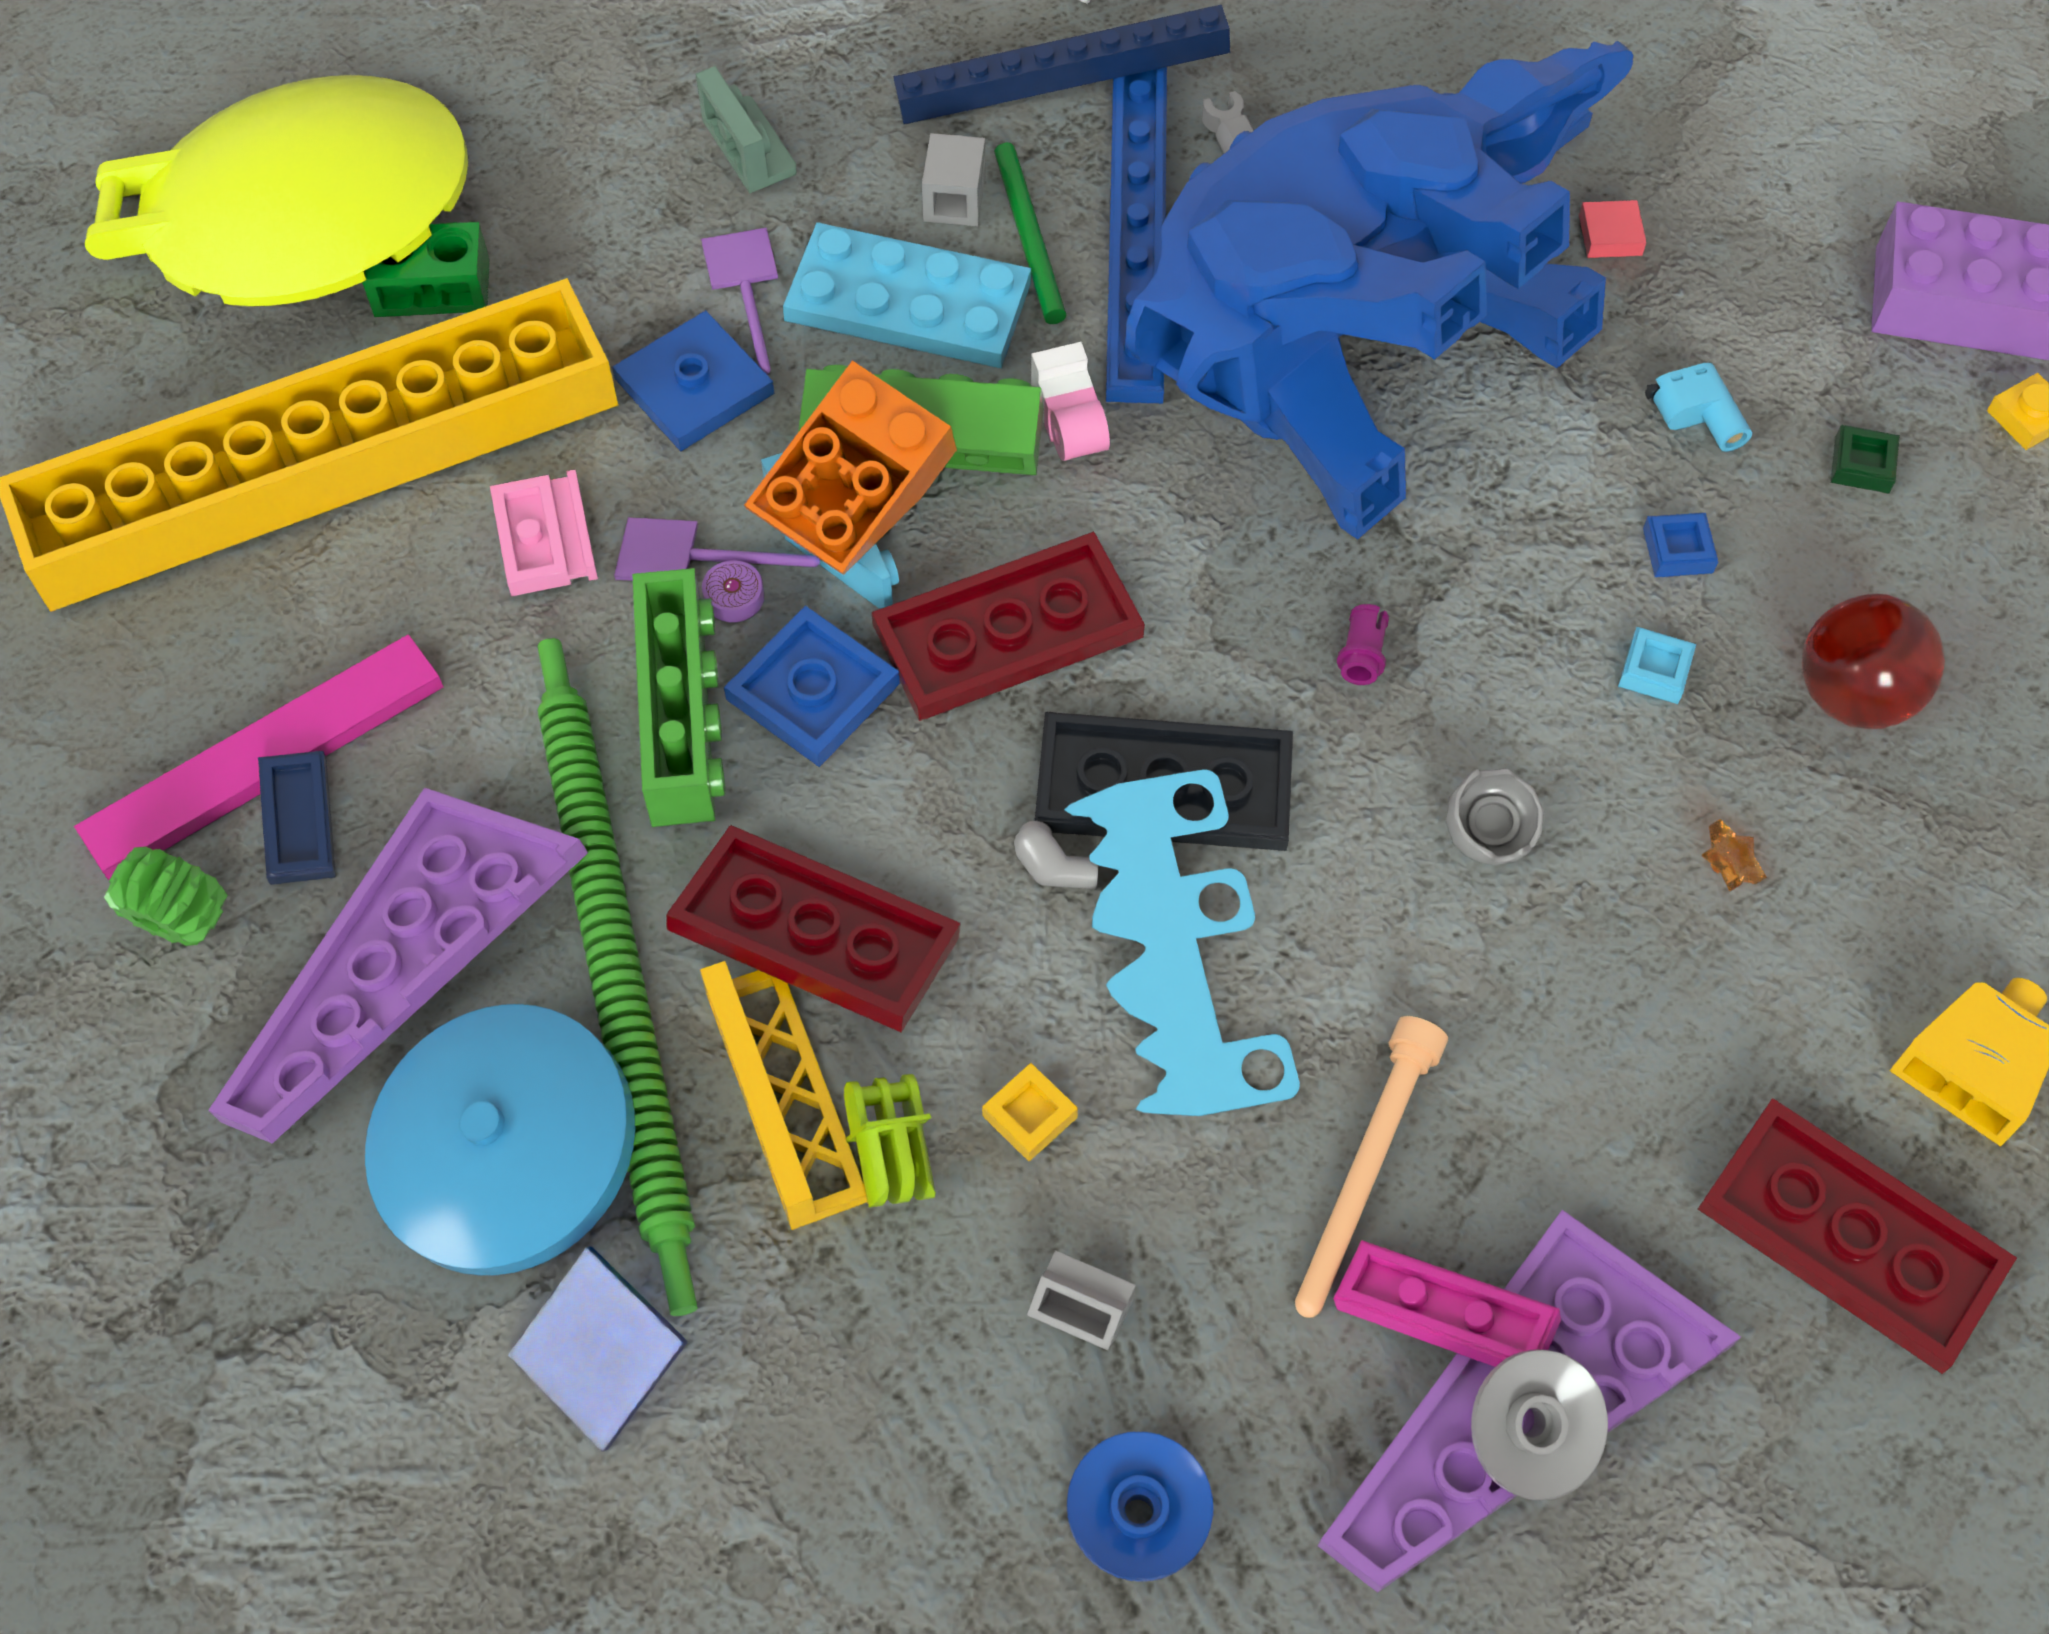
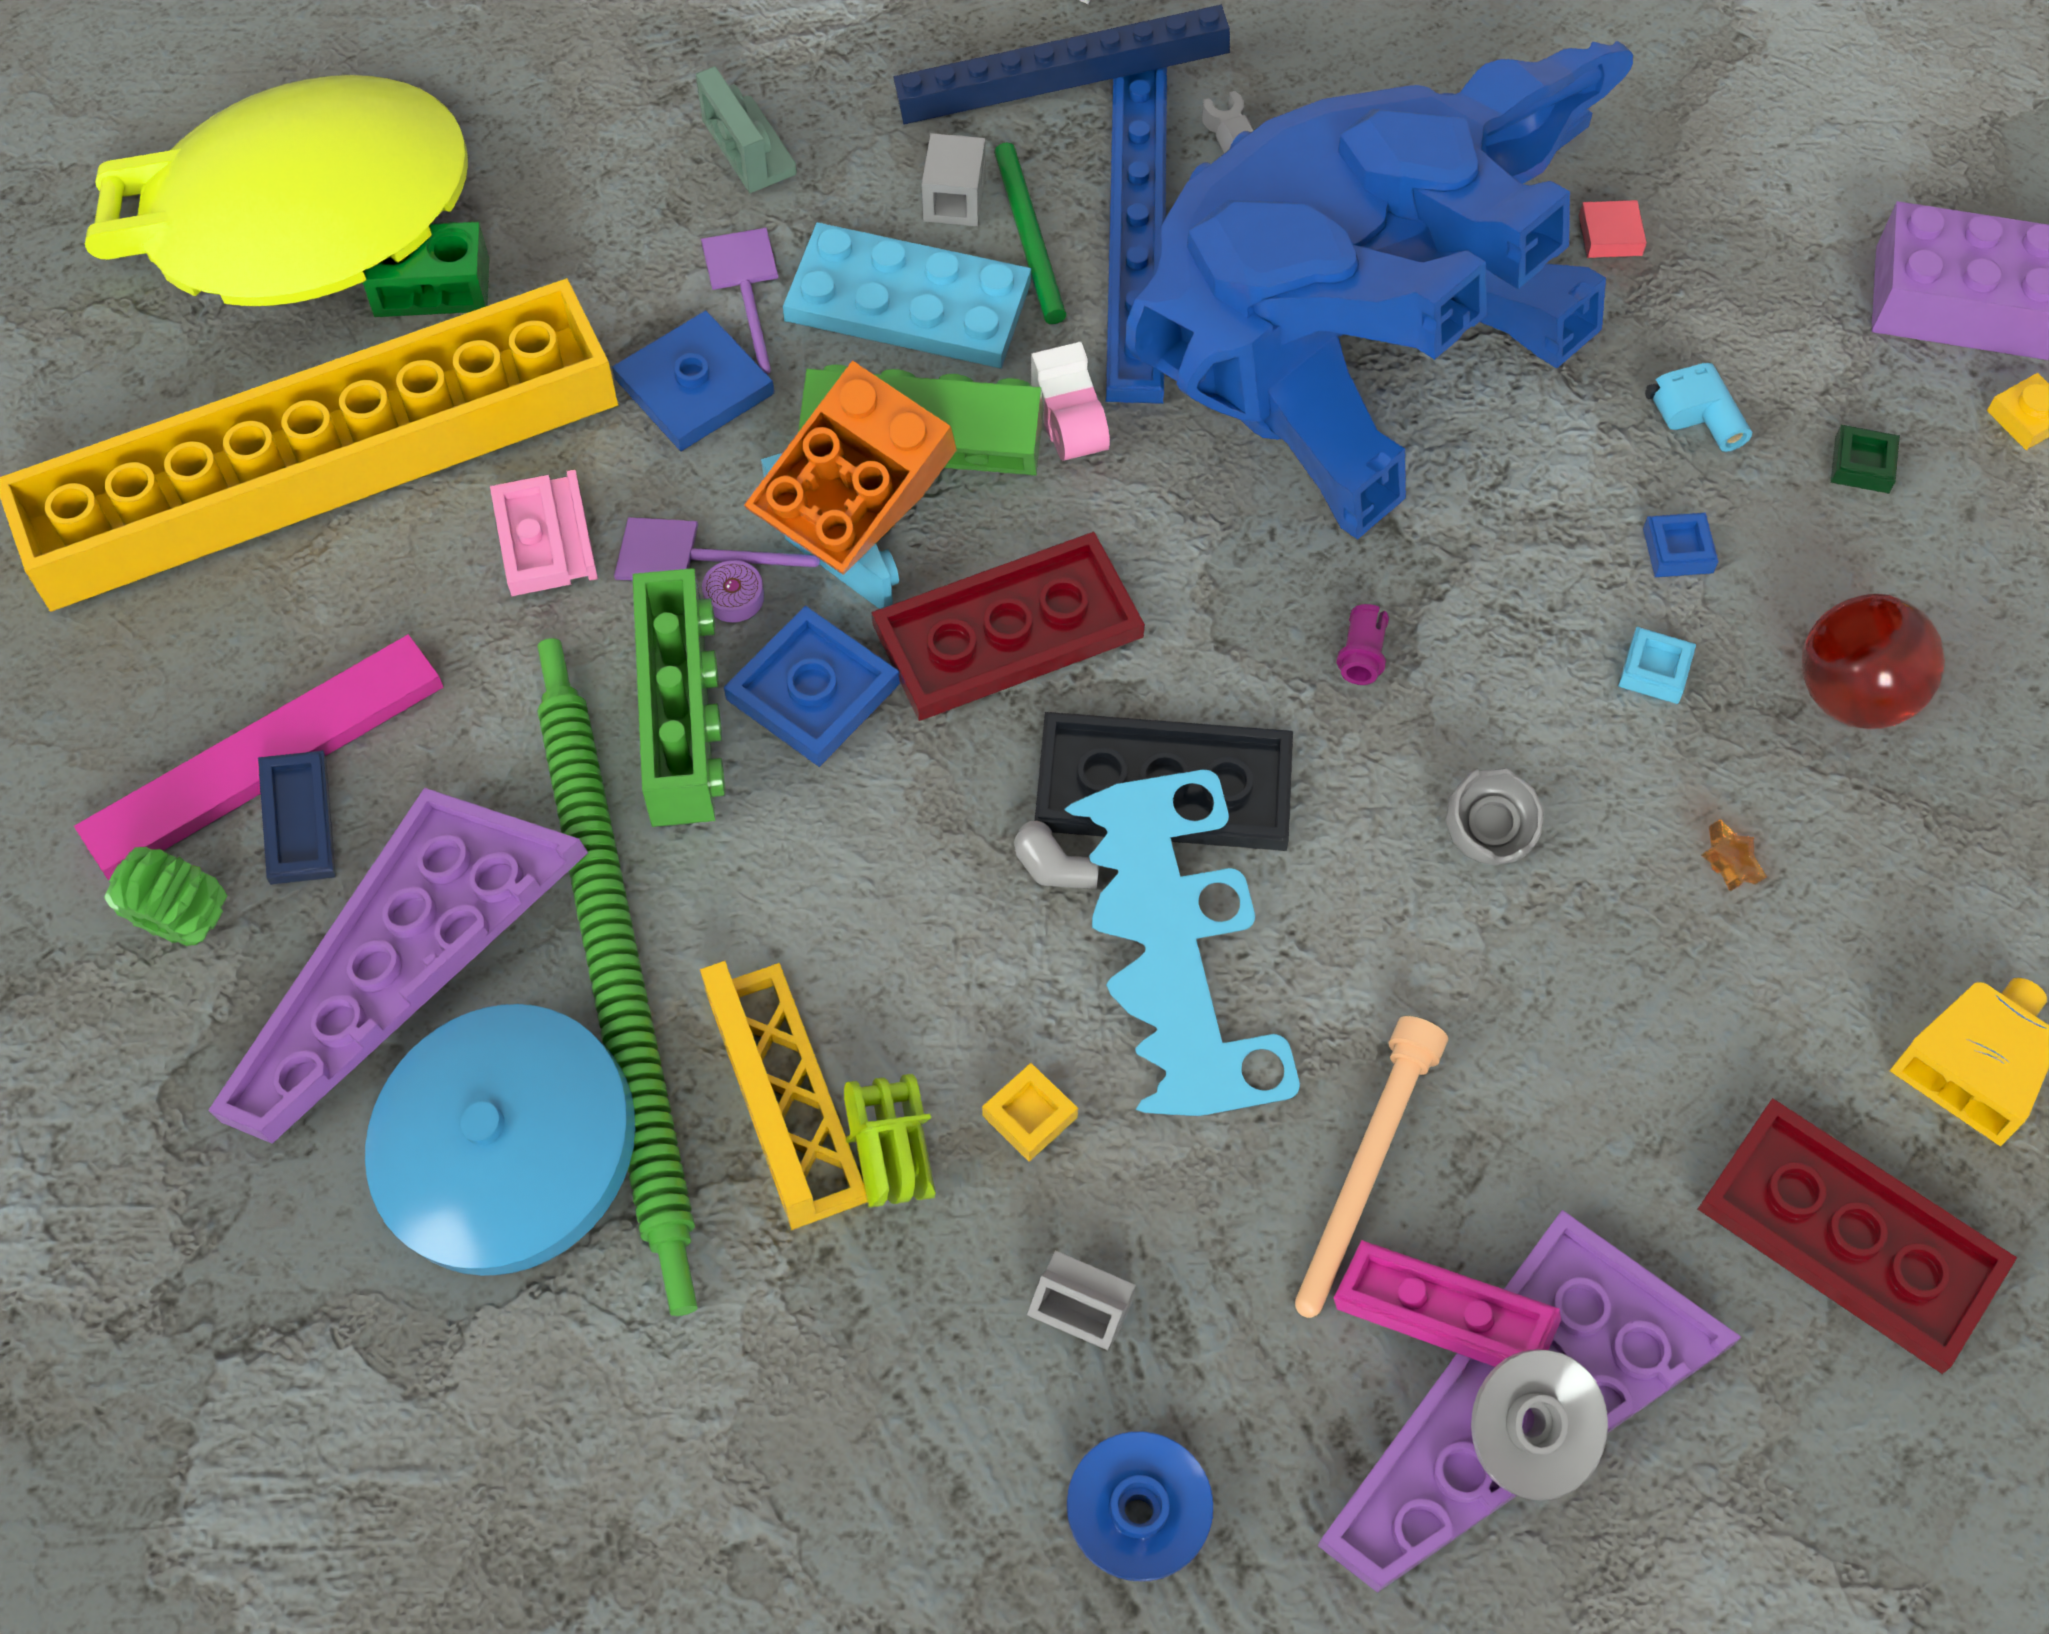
(597, 1348): clear blue piece -> none
(814, 927): dark red plate -> none

